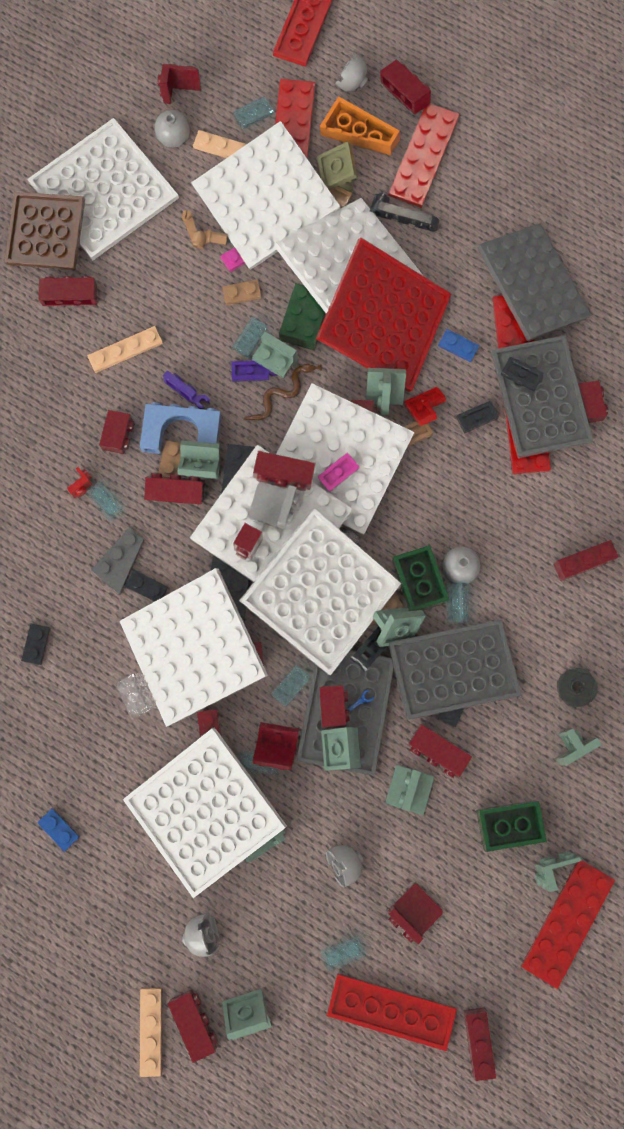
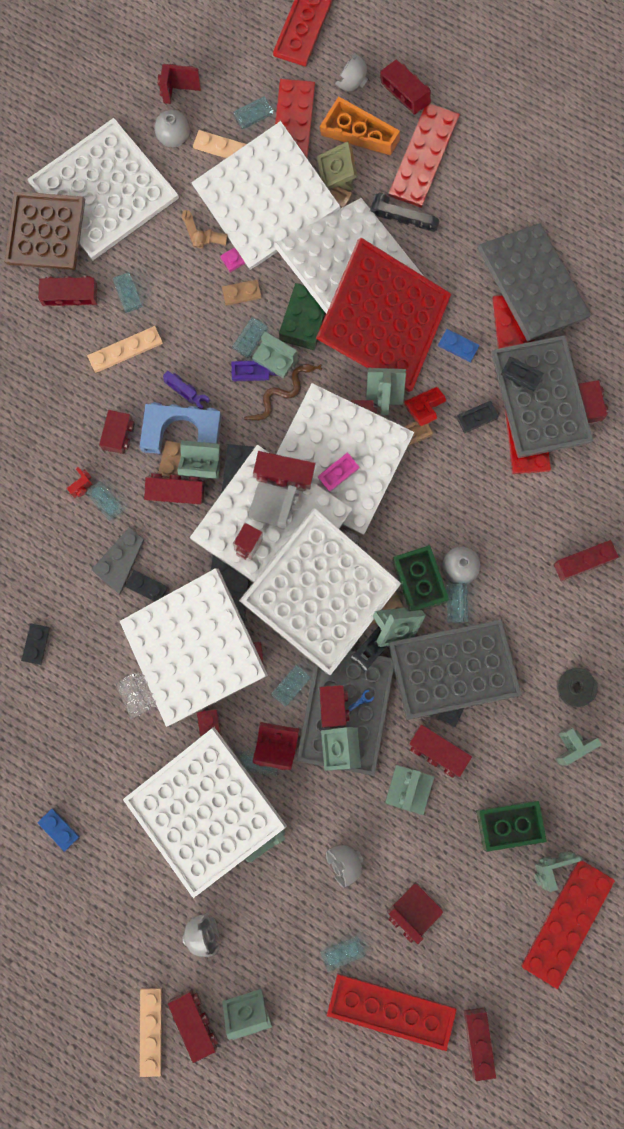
(127, 292): none -> clear light blue plate

